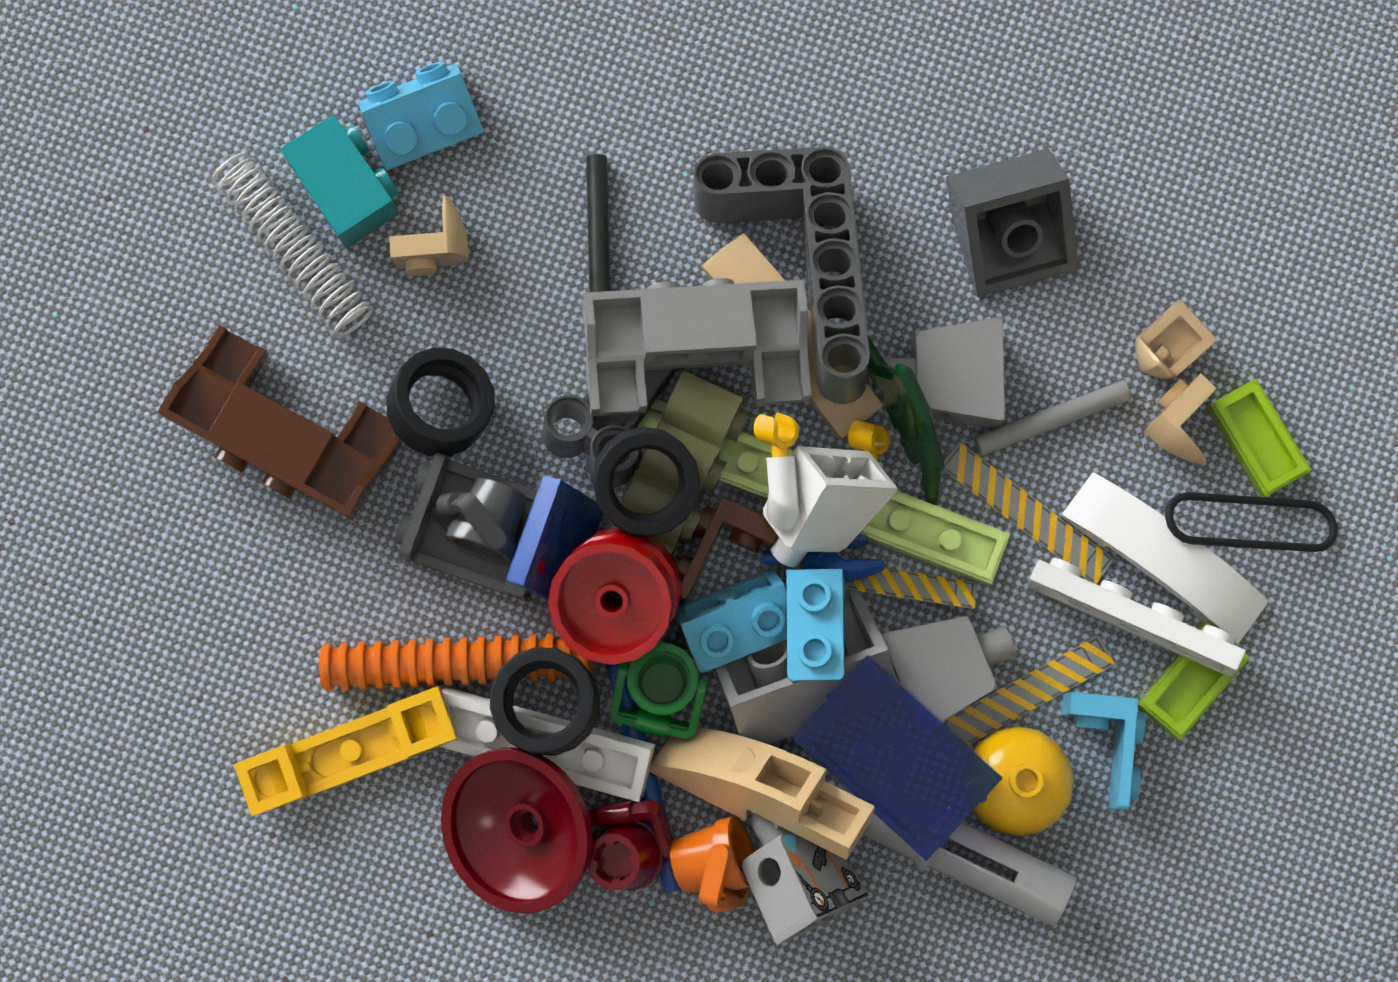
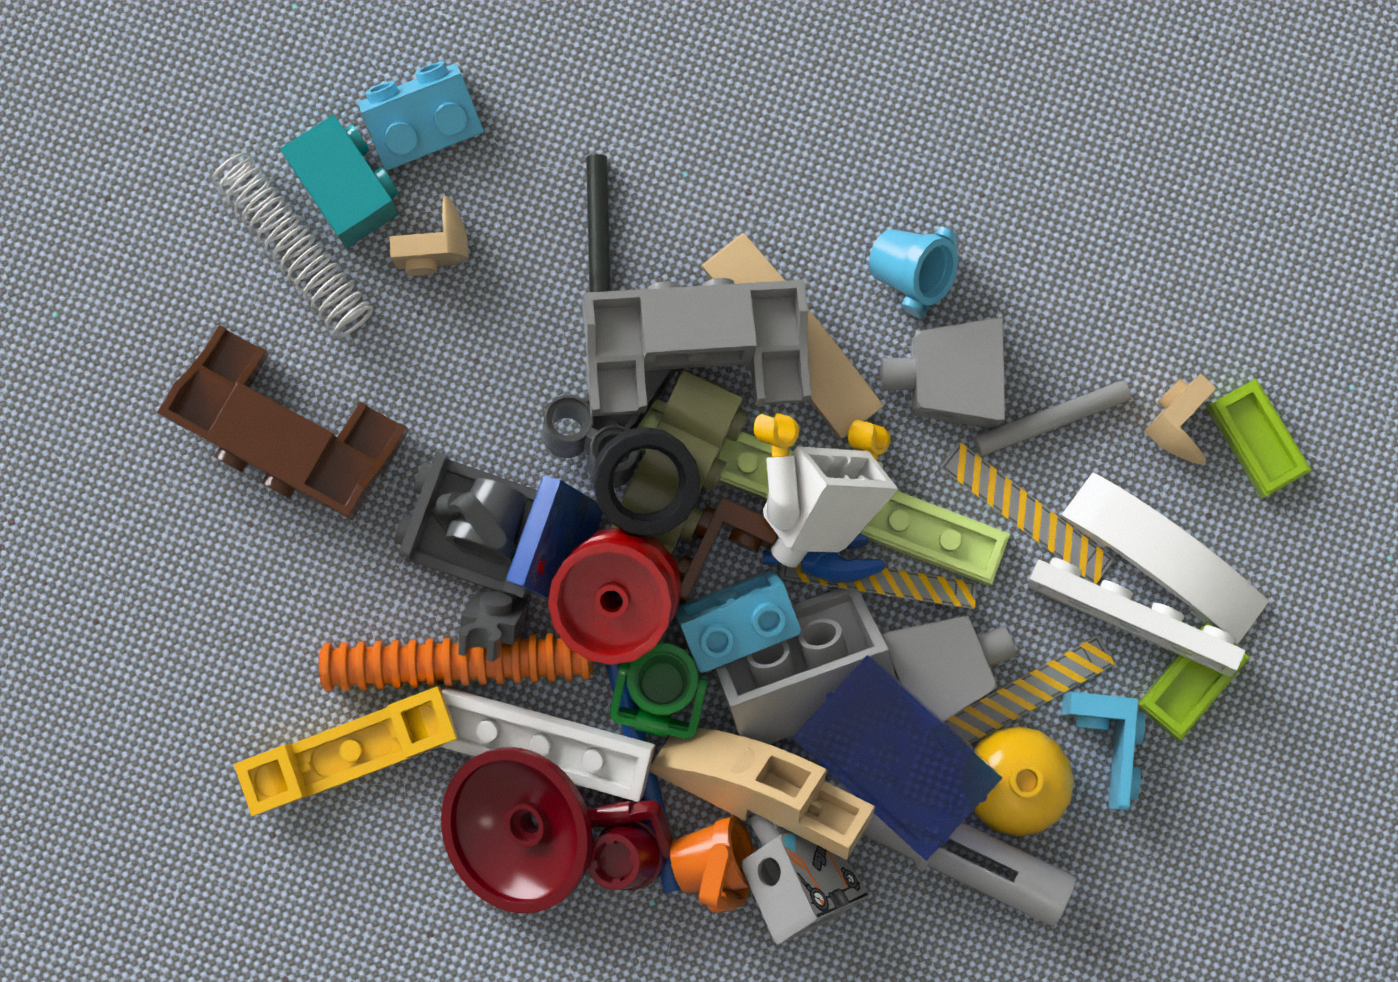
(452, 366): black tyre -> none
(491, 620): none -> dark grey plate
(506, 683): black tyre -> none
(815, 625): medium azure bracket -> none
(826, 250): dark grey beam -> none
(912, 417): dark green animal -> none
(916, 266): none -> medium azure piece
(1014, 221): dark grey slope -> none
(1172, 342): tan plate -> none
(1254, 501): black piece -> none

